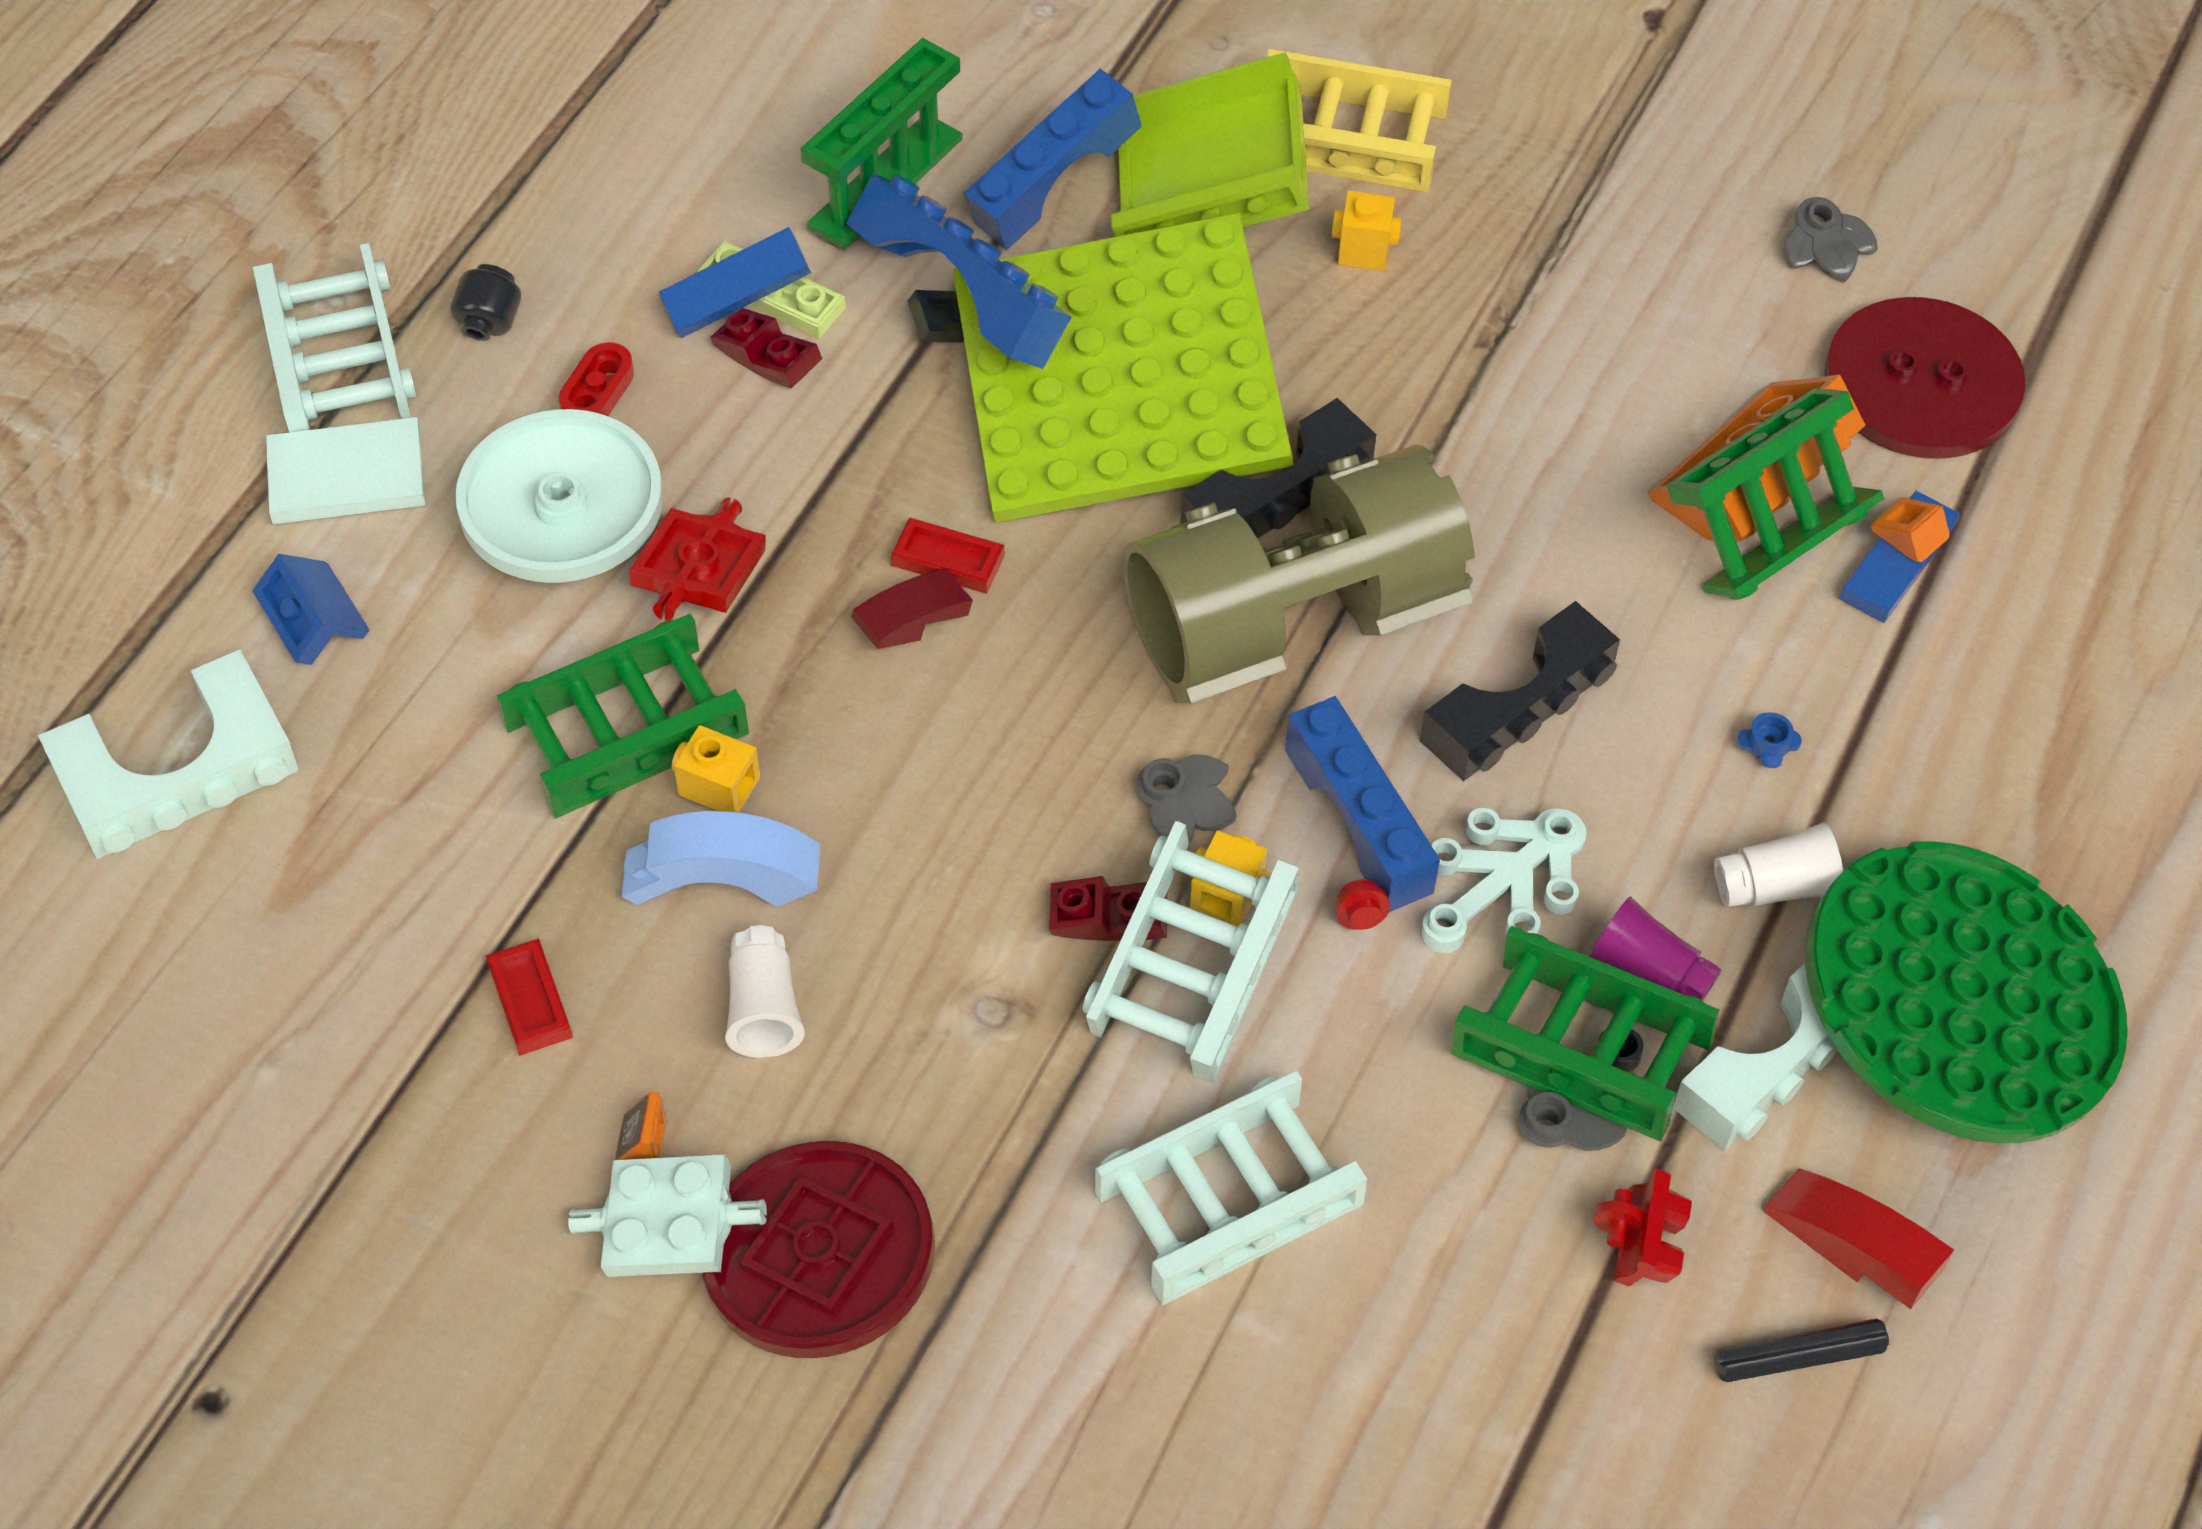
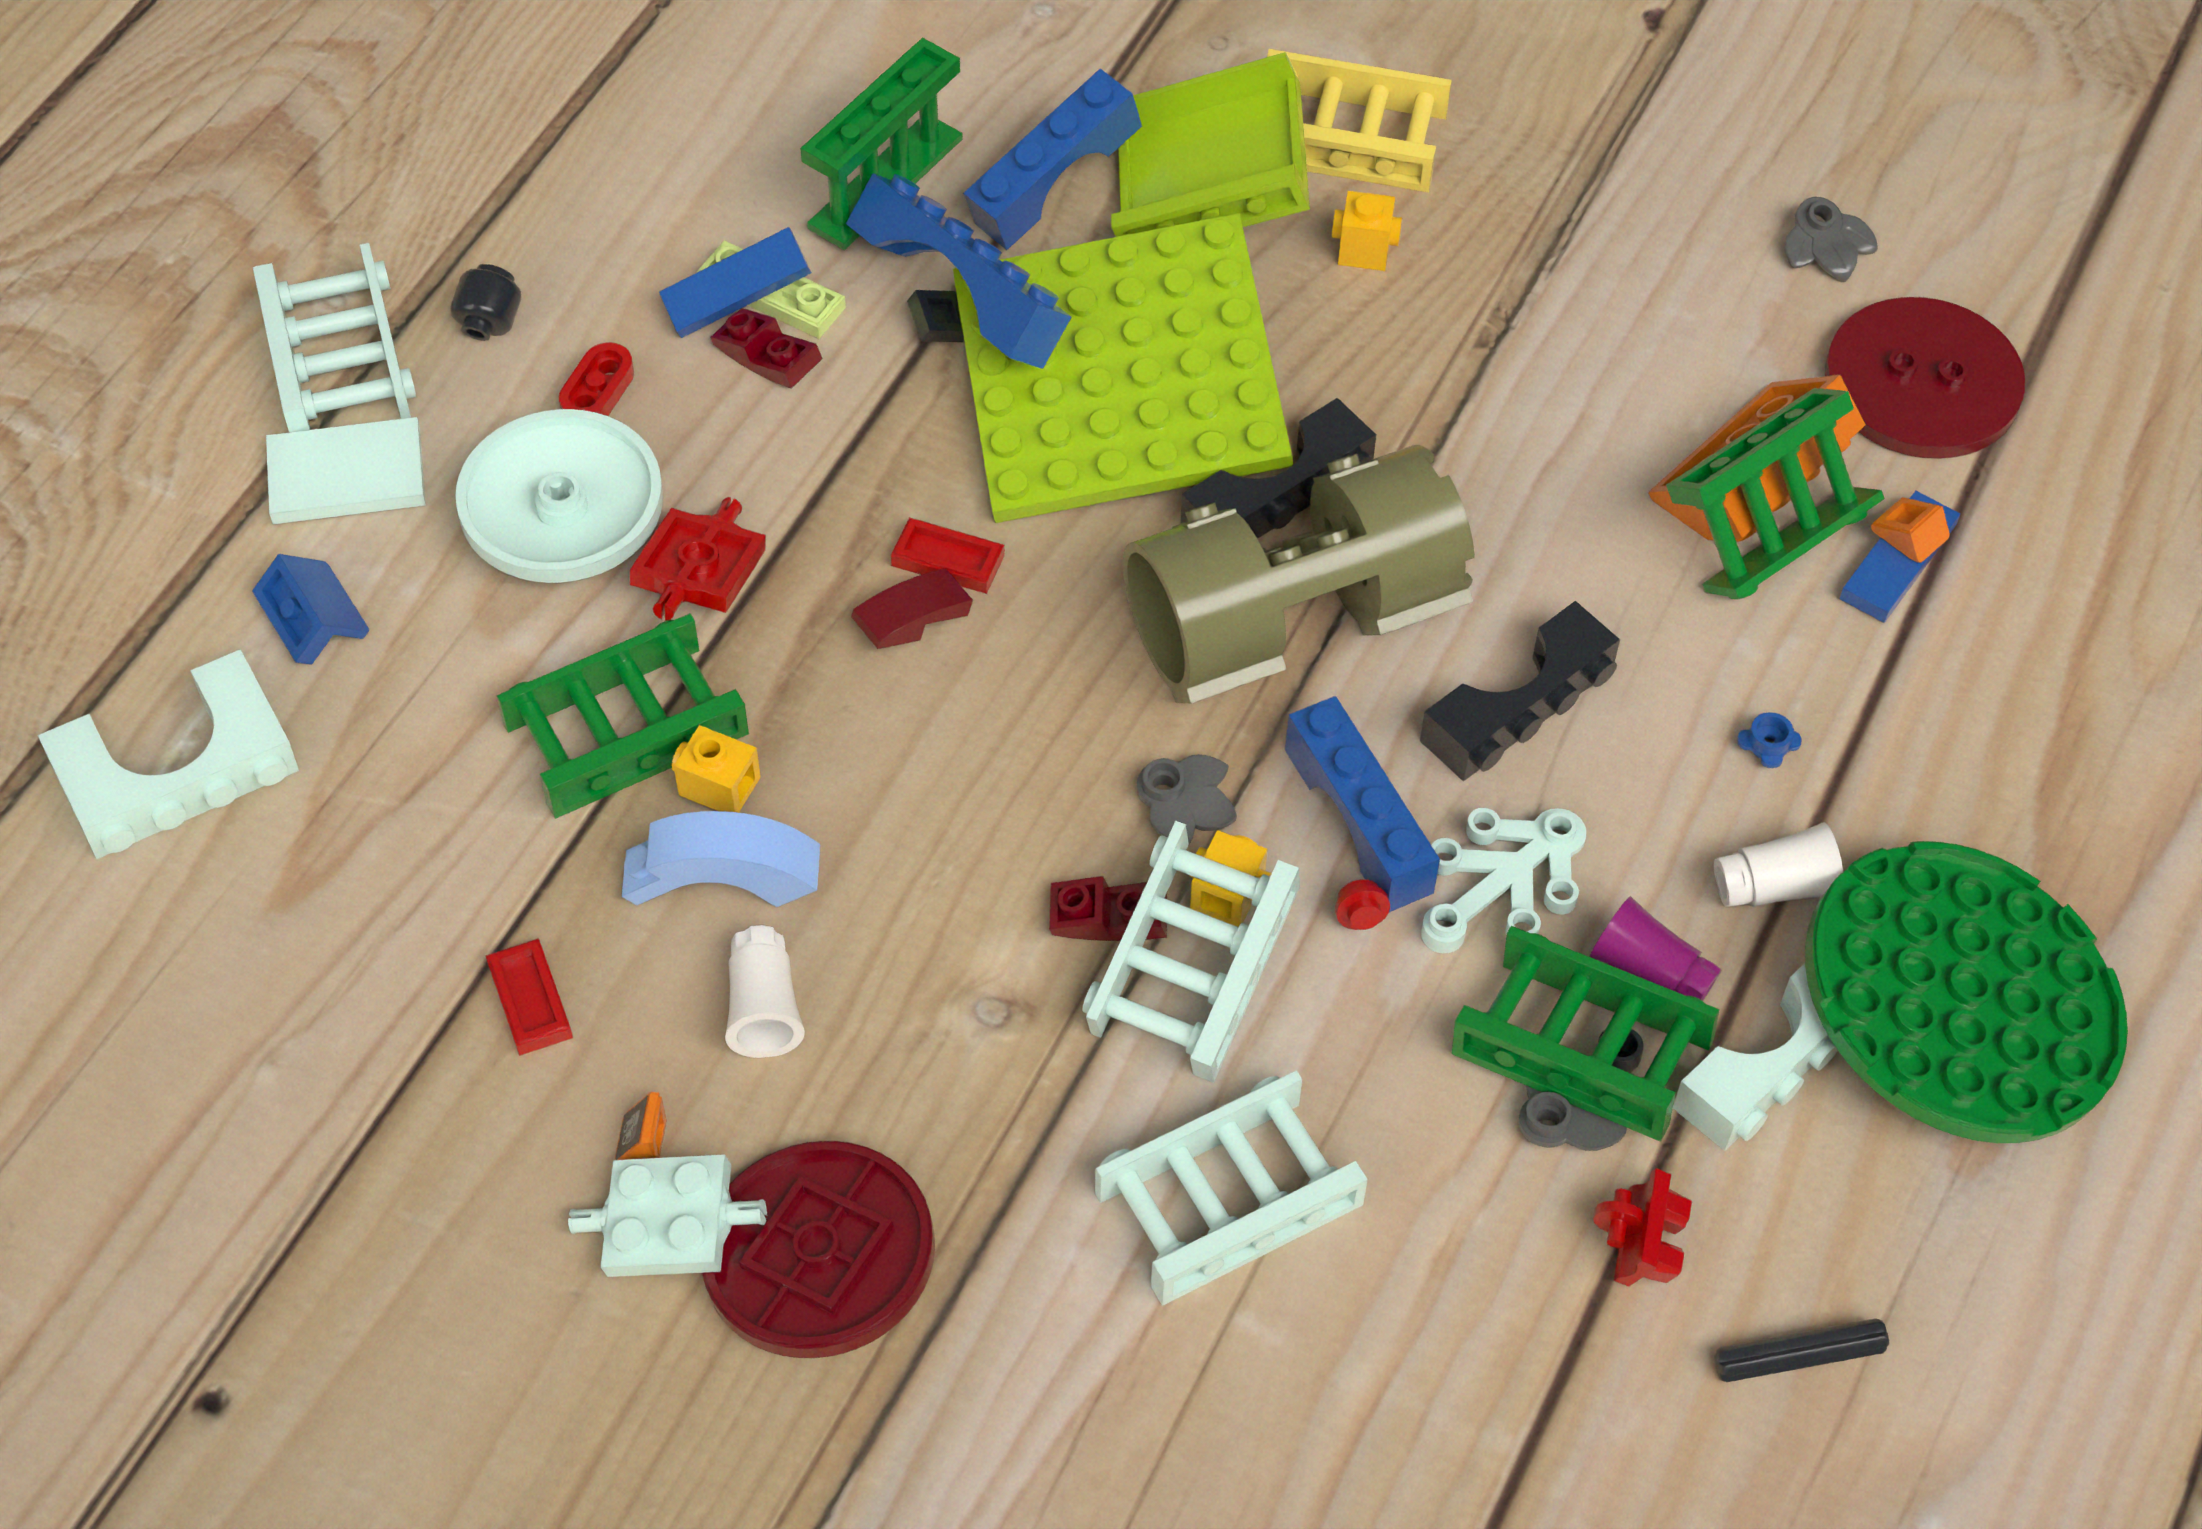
(1860, 1235): red slope -> none

